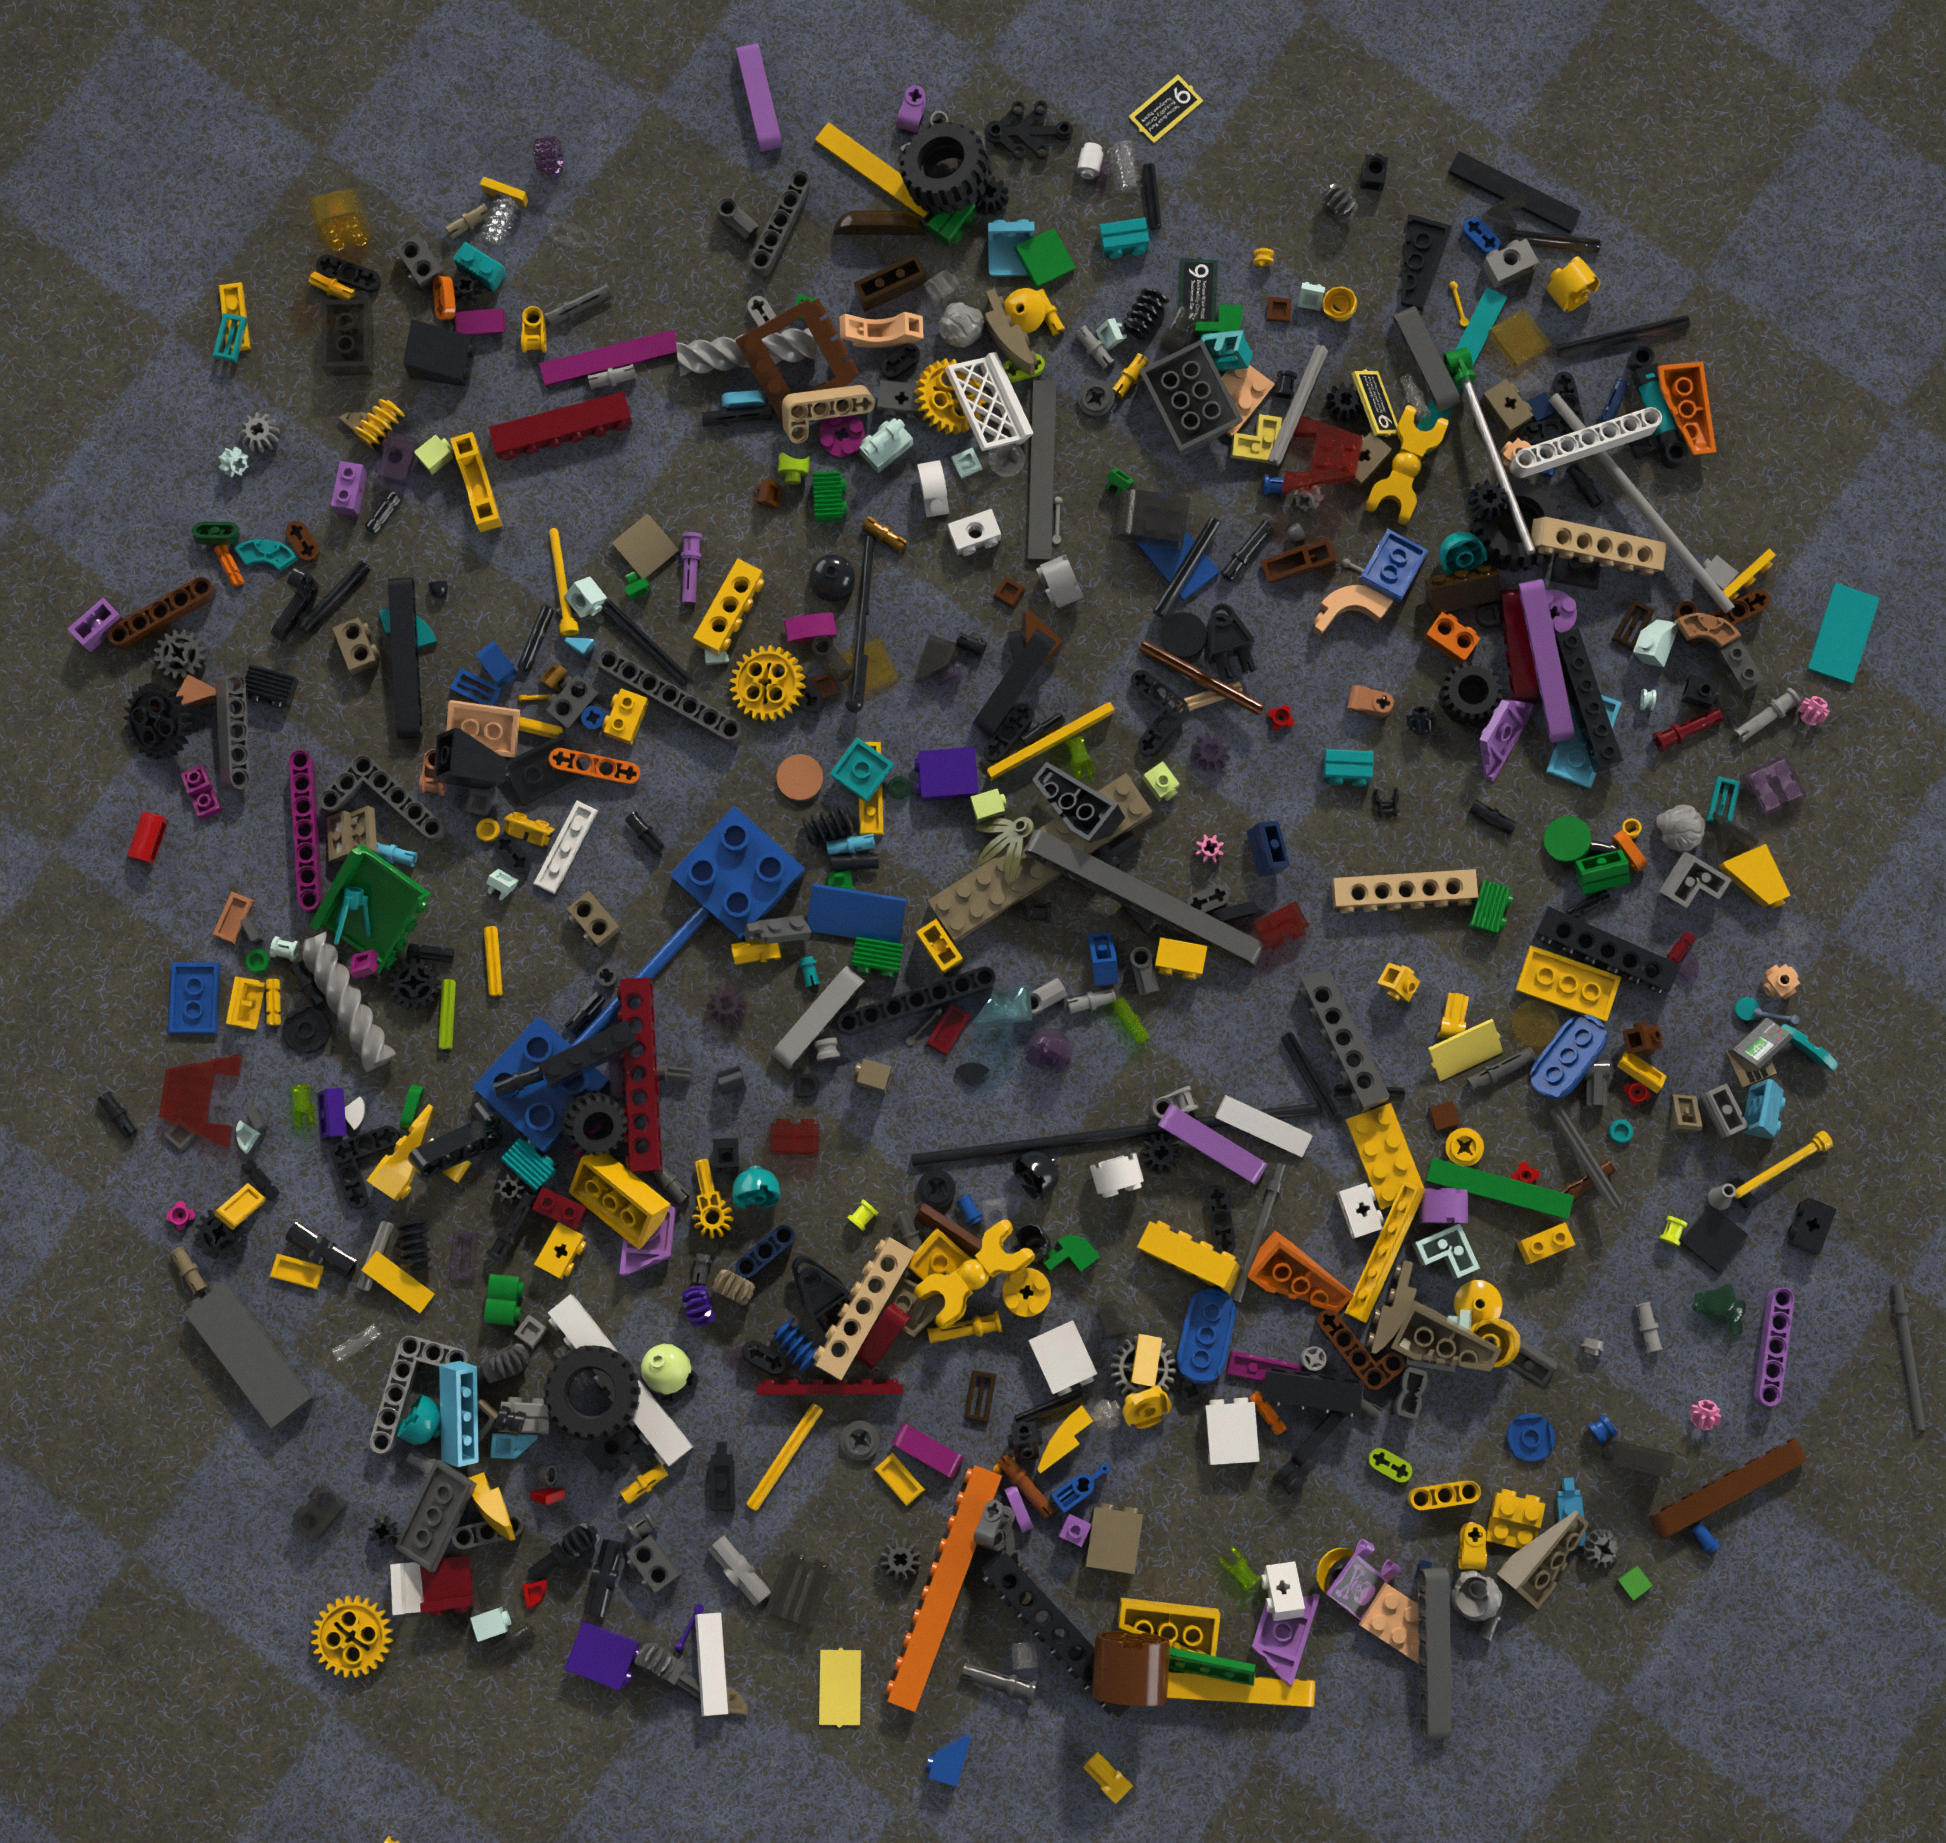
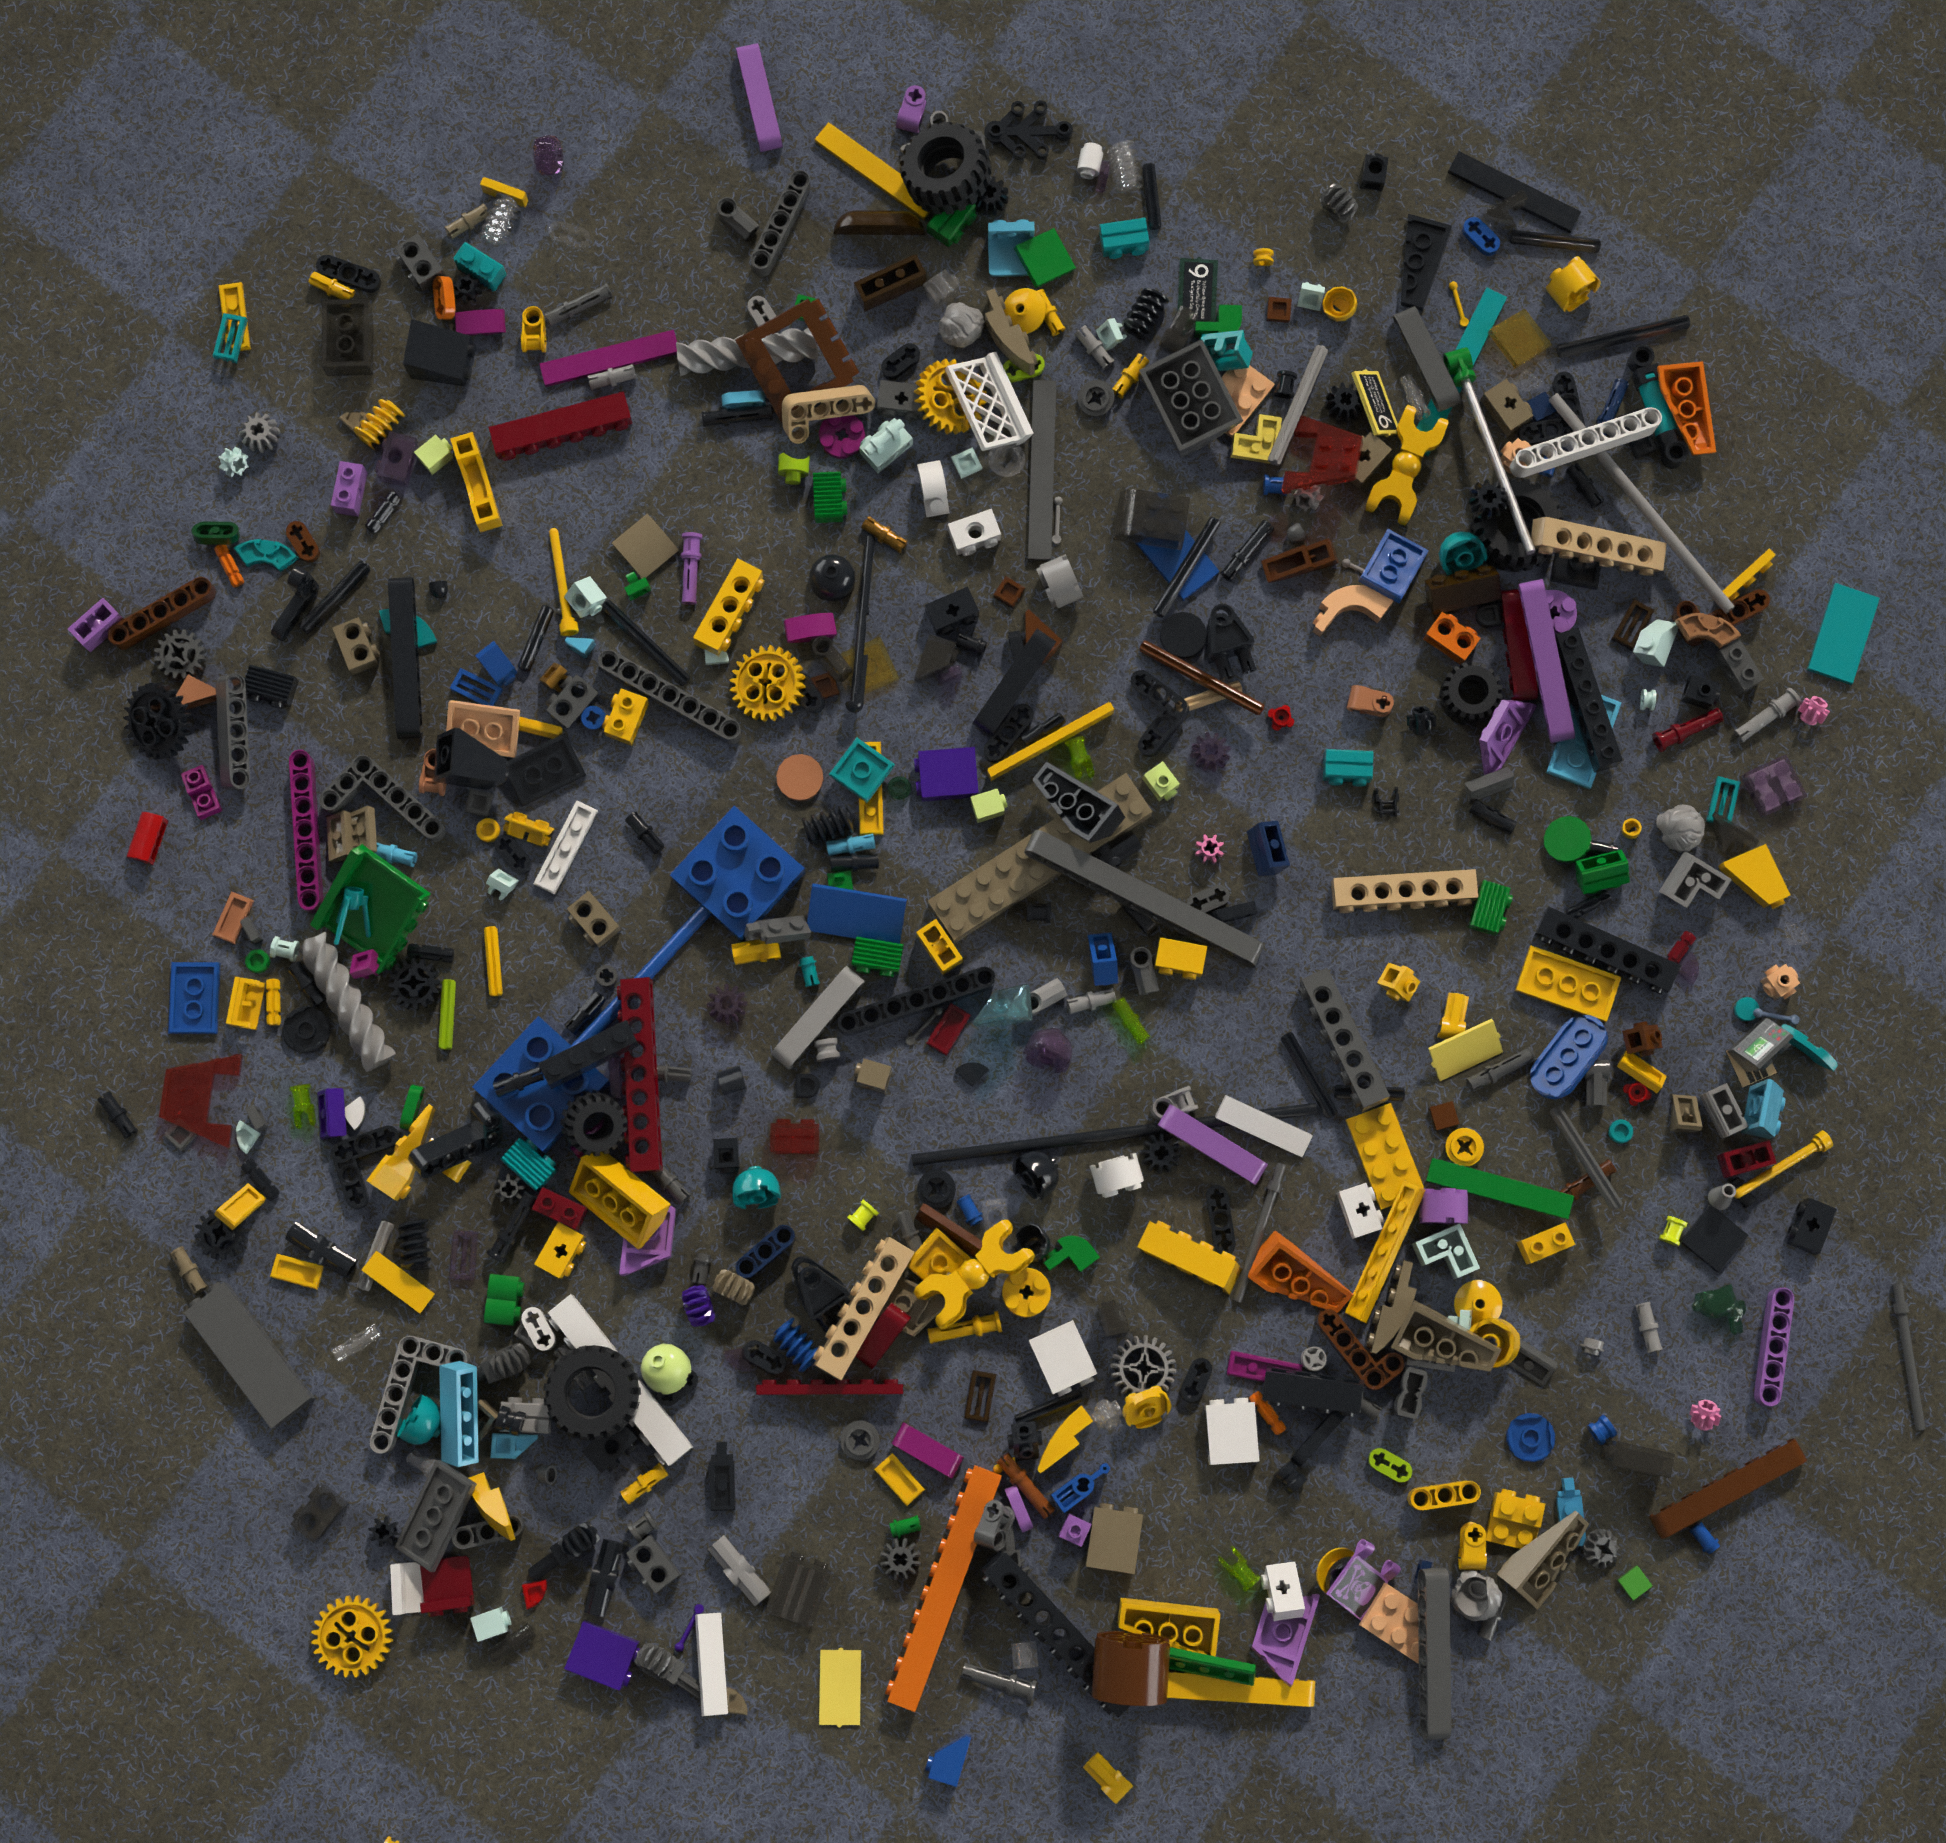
(173, 1215): dark pink plate -> none
(340, 219): clear yellow brick -> none
(533, 1331): none -> white beam
(534, 697): yellow hinge -> none
(547, 1495): red tile -> none
(595, 762): orange beam -> none
(709, 1202): yellow gear -> none
(768, 493): reddish brown tile -> none
(784, 1457): yellow axle -> none
(882, 332): light nougat arch -> none
(904, 1526): none -> green pin
(960, 602): none -> black brick
(1011, 836): olive plant -> none
(1119, 479): green tile -> none
(1146, 1360): yellow slope -> none
(1165, 109): piece -> none
(1206, 1336): blue tile -> none
(1281, 926): clear red brick -> none
(1489, 784): none -> dark grey slope
(1502, 273): light grey brick -> none
(1523, 1168): red plate -> none
(1529, 1028): clear yellow tile -> none
(1632, 853): orange beam -> none
(1719, 571): light grey brick -> none
(1746, 1159): none -> dark red brick

